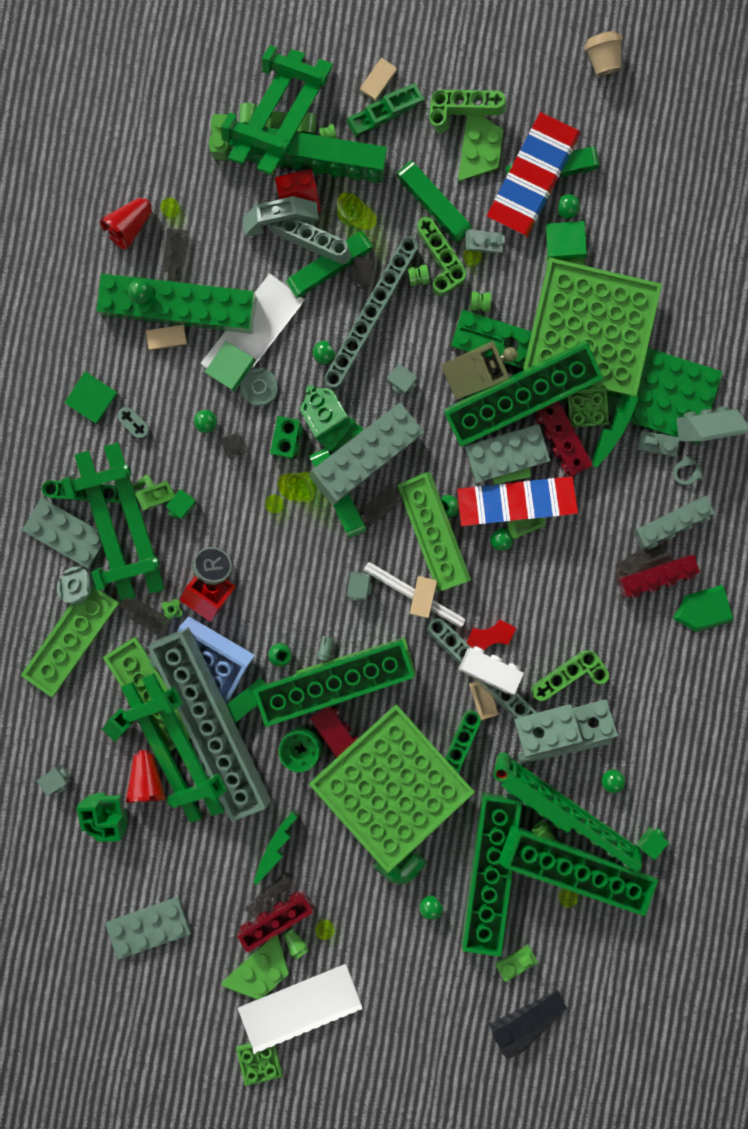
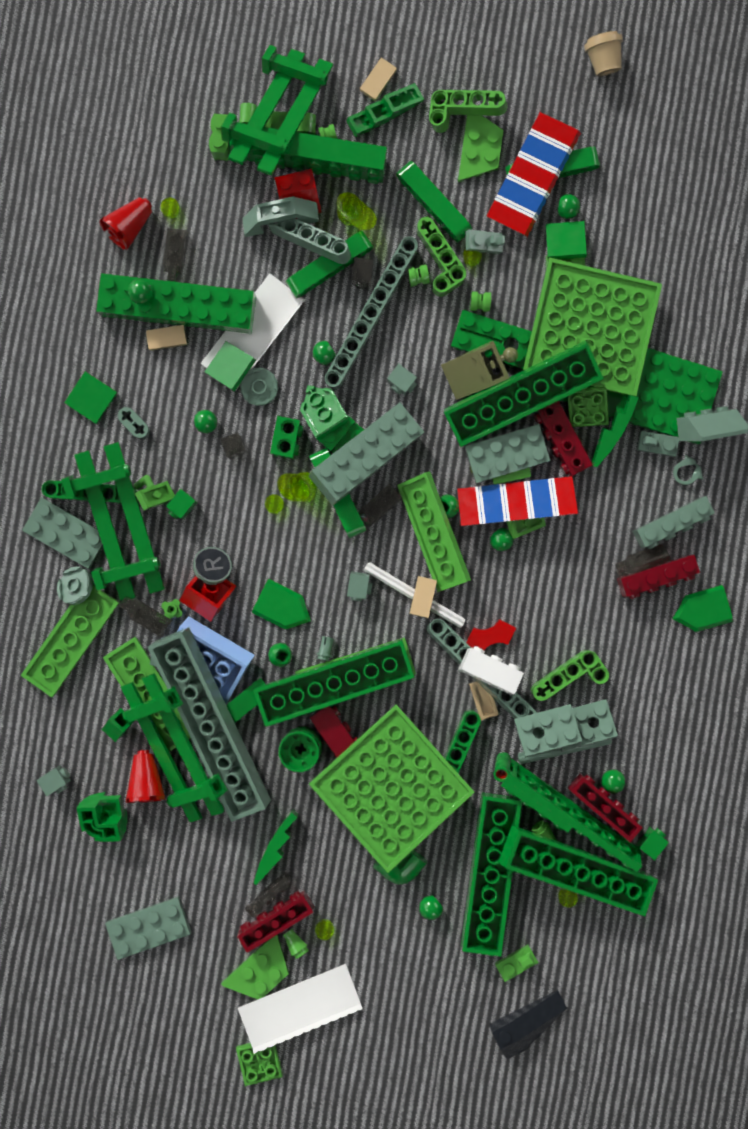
(281, 606): none -> green tile
(608, 810): none -> dark red brick

